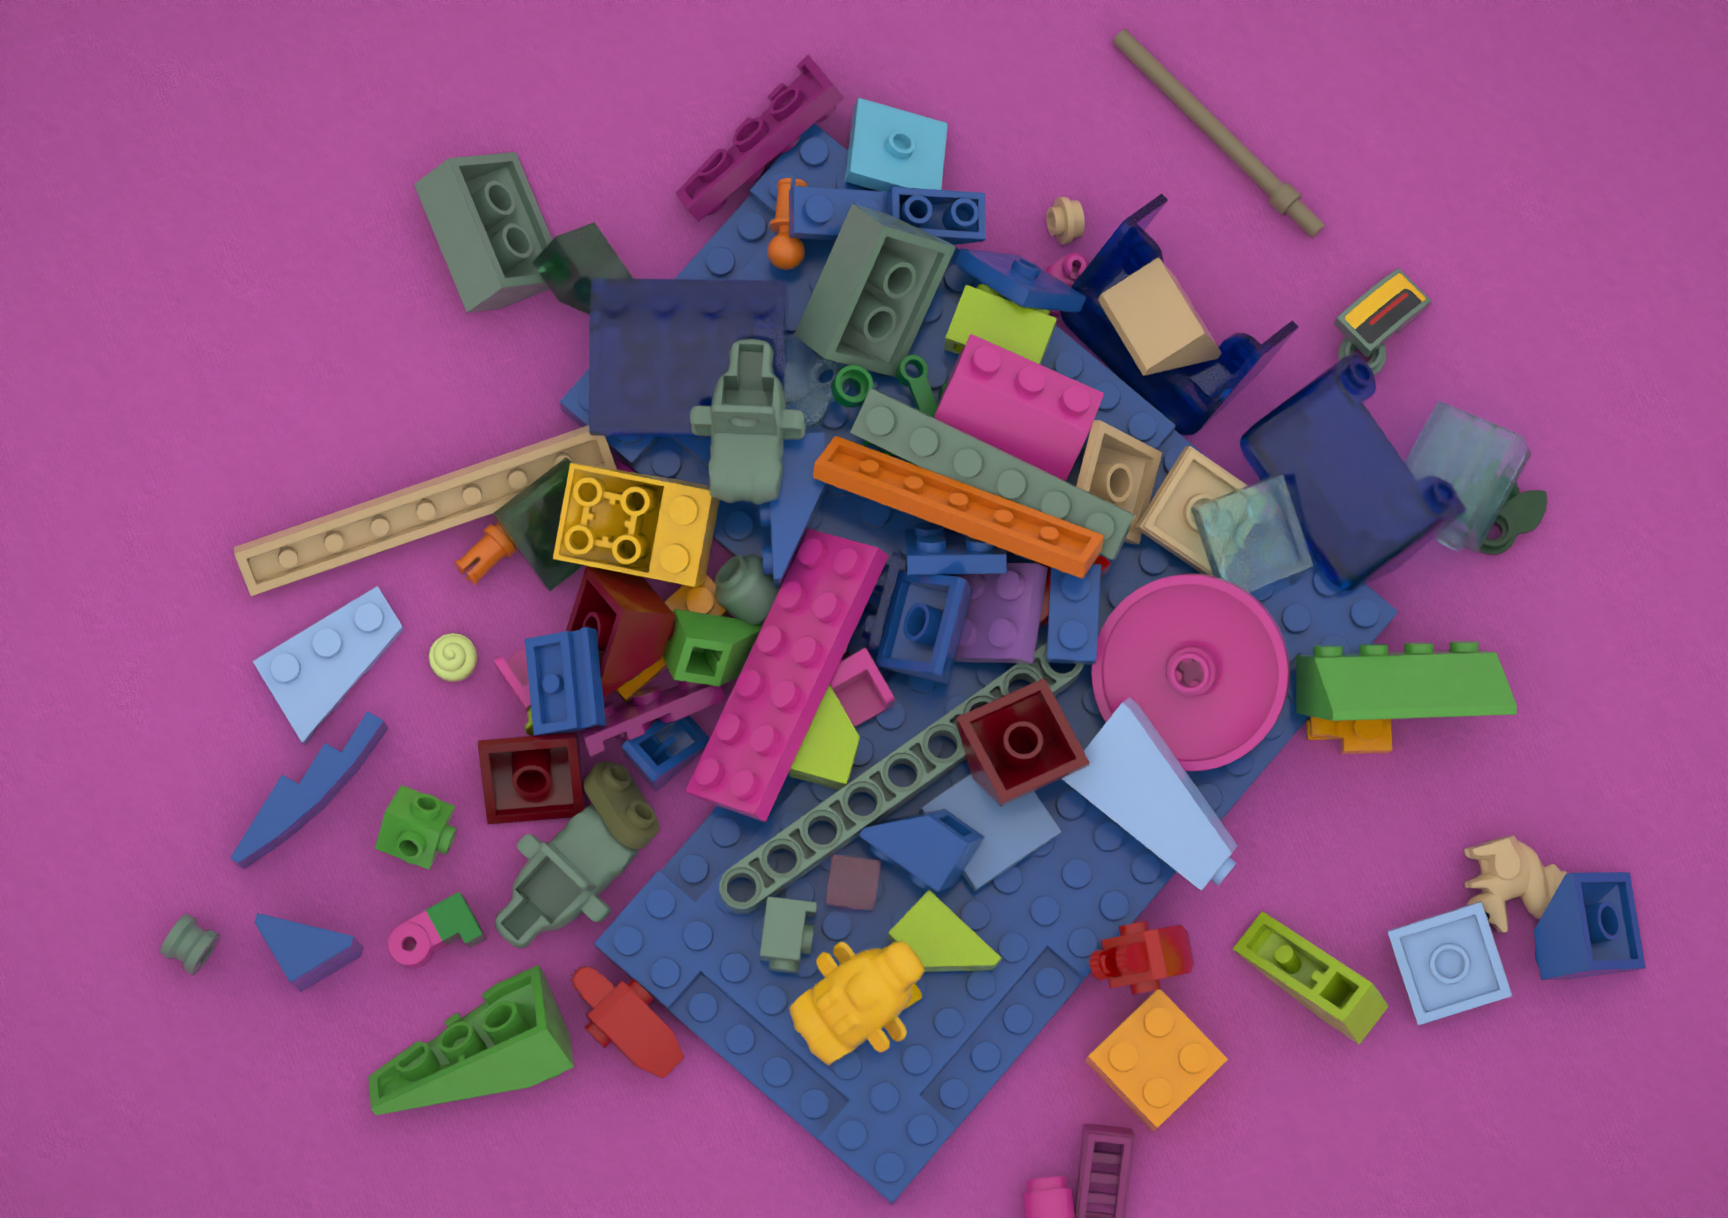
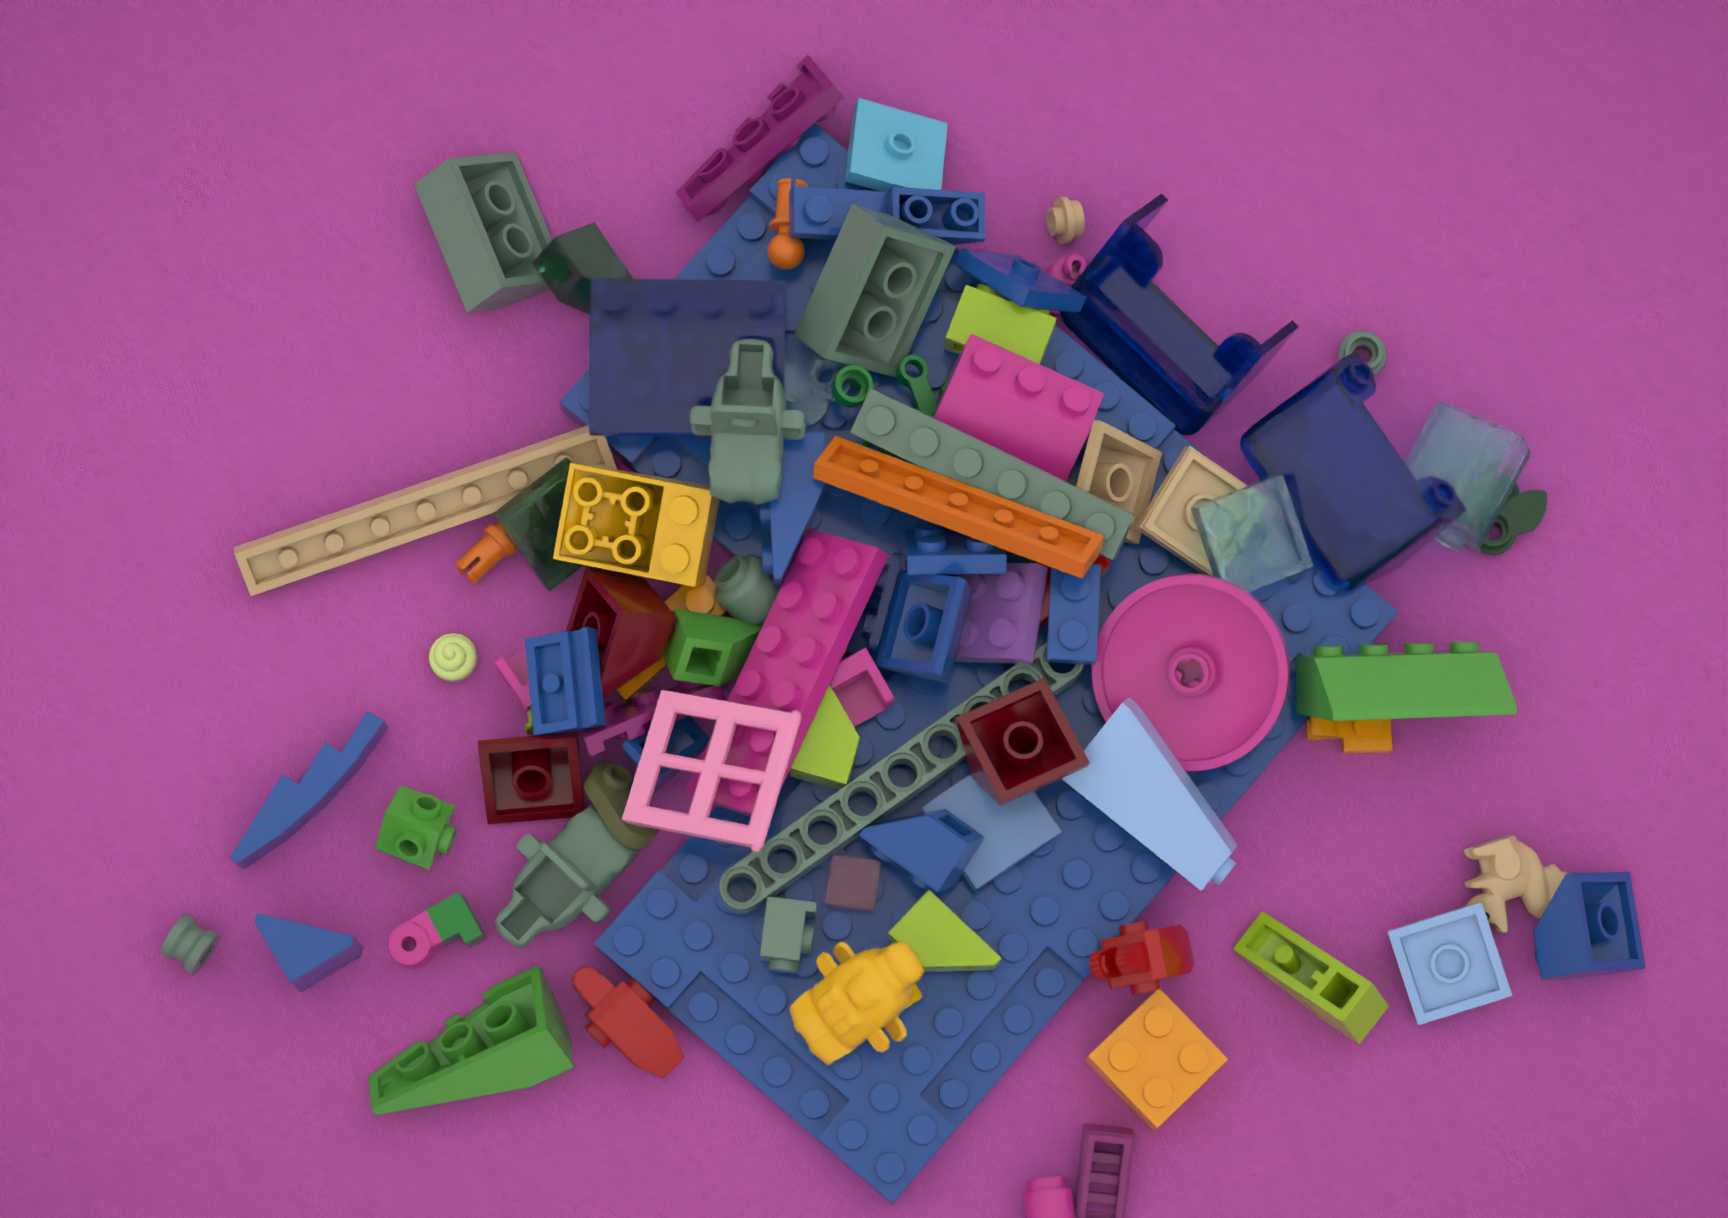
(327, 659): light blue wing -> none
(711, 769): none -> bright pink window
(1158, 320): tan slope -> none
(1283, 196): dark tan bar -> none
(1382, 312): slope -> none

